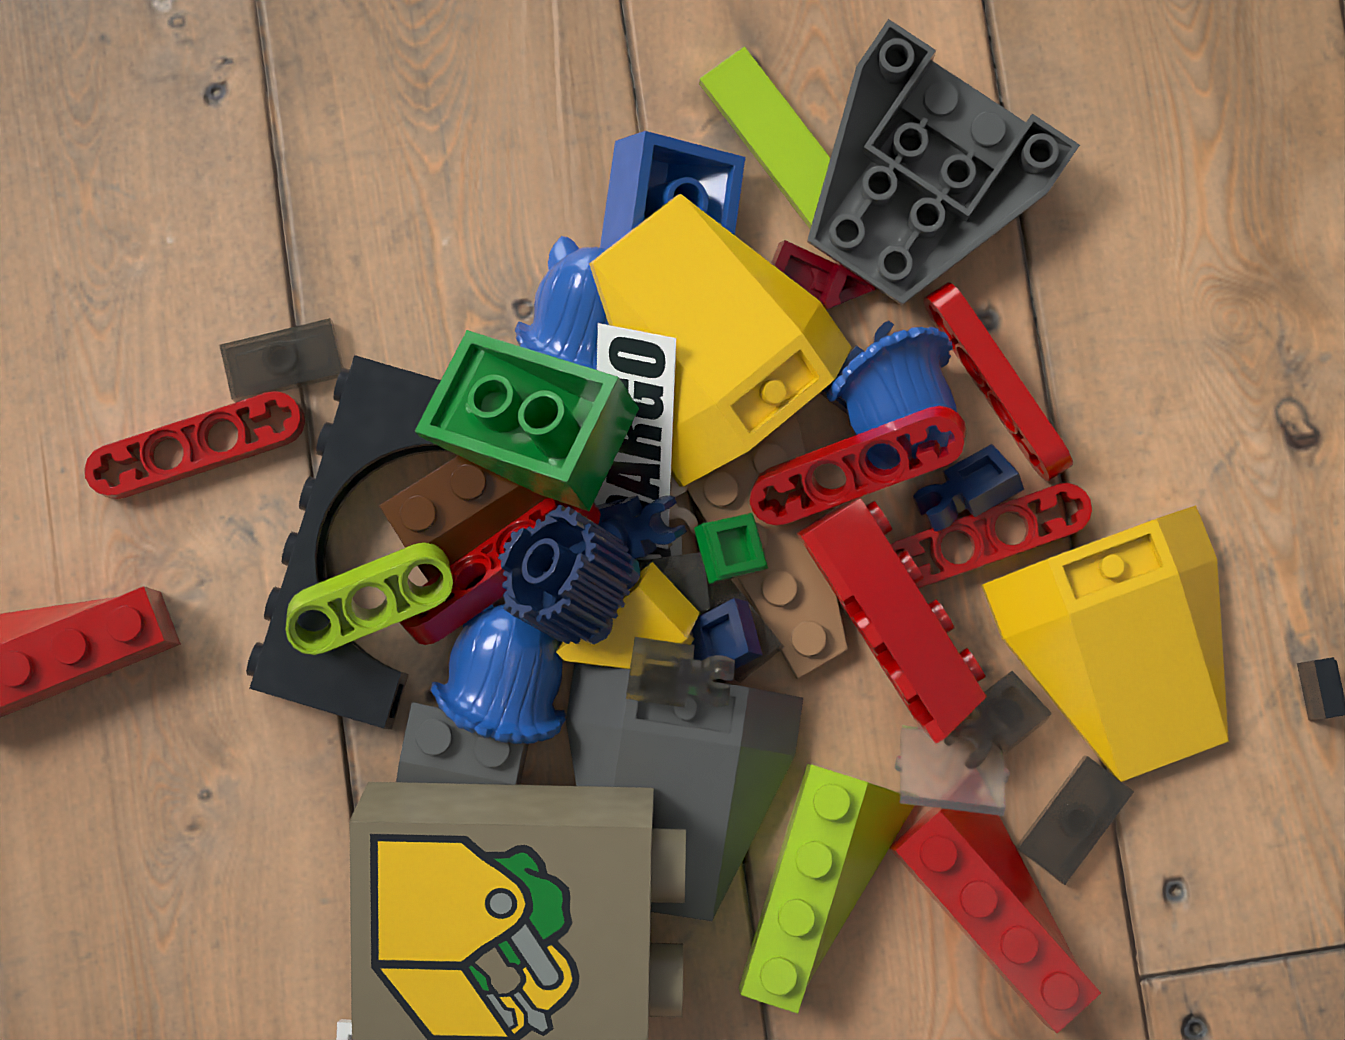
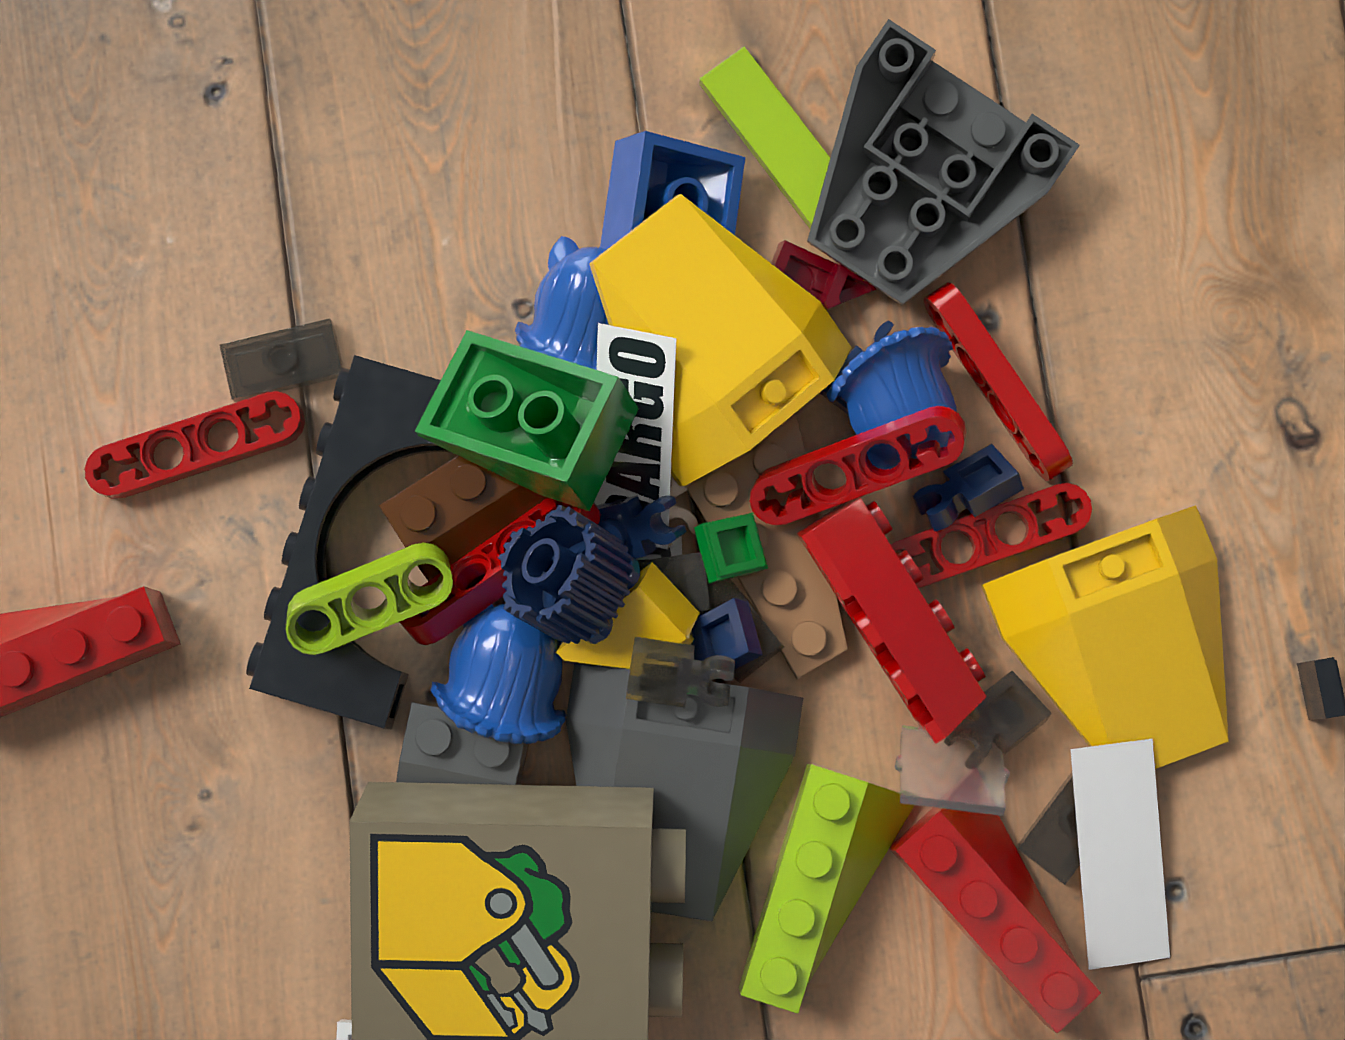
(1120, 853): none -> white sticker

